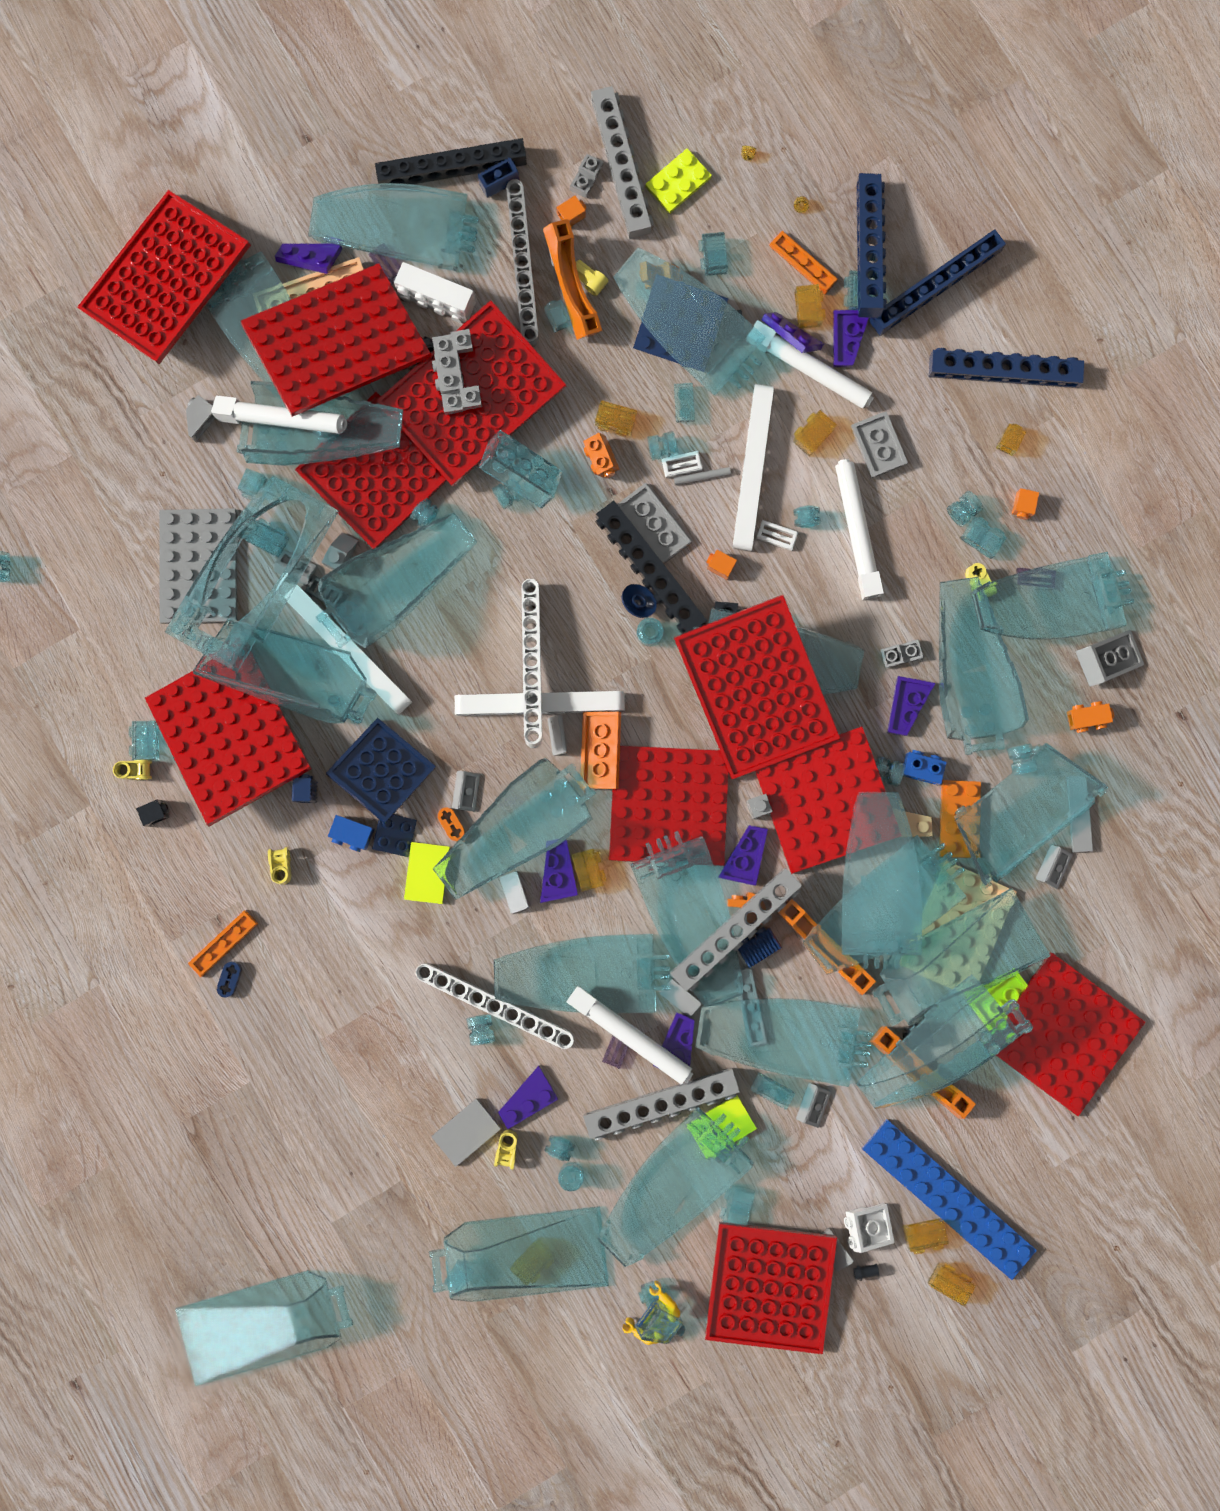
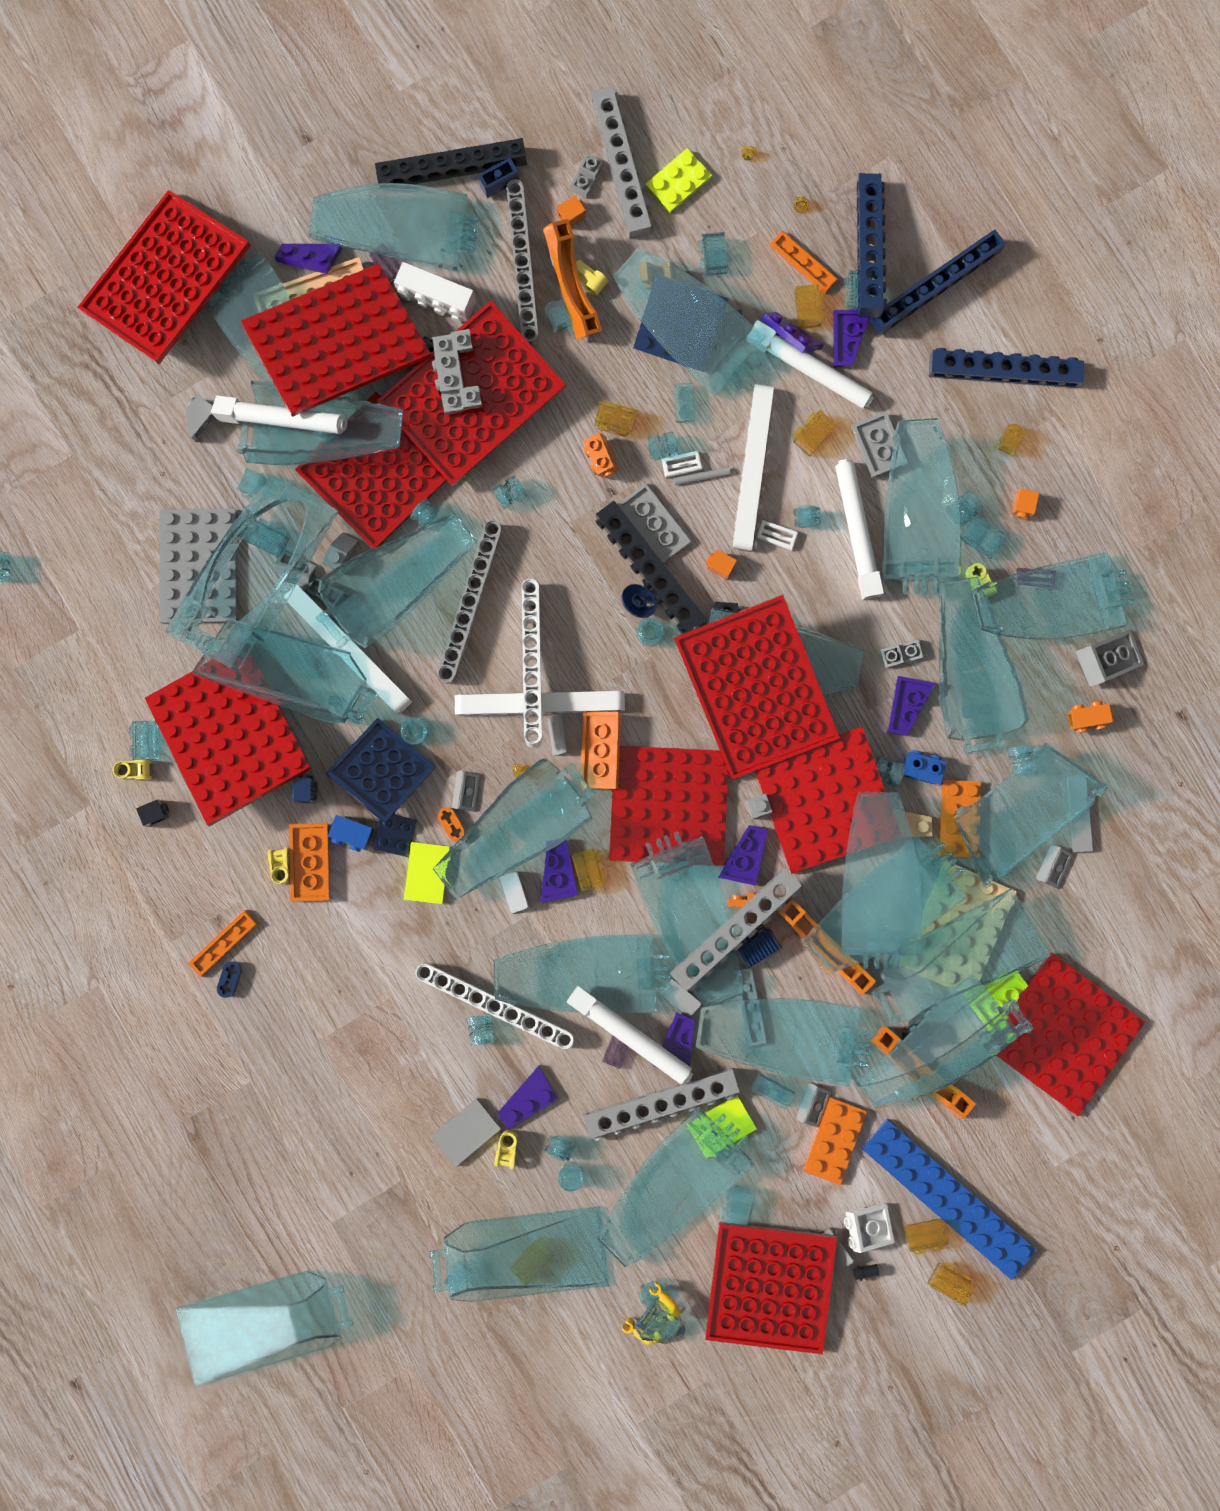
(309, 862): none -> orange plate
(406, 731): none -> clear light blue wheel
(469, 592): none -> light grey beam
(518, 769): none -> clear yellow hinge
(520, 469): clear light blue brick -> none
(834, 1141): none -> orange plate
(921, 509): none -> clear light blue windscreen

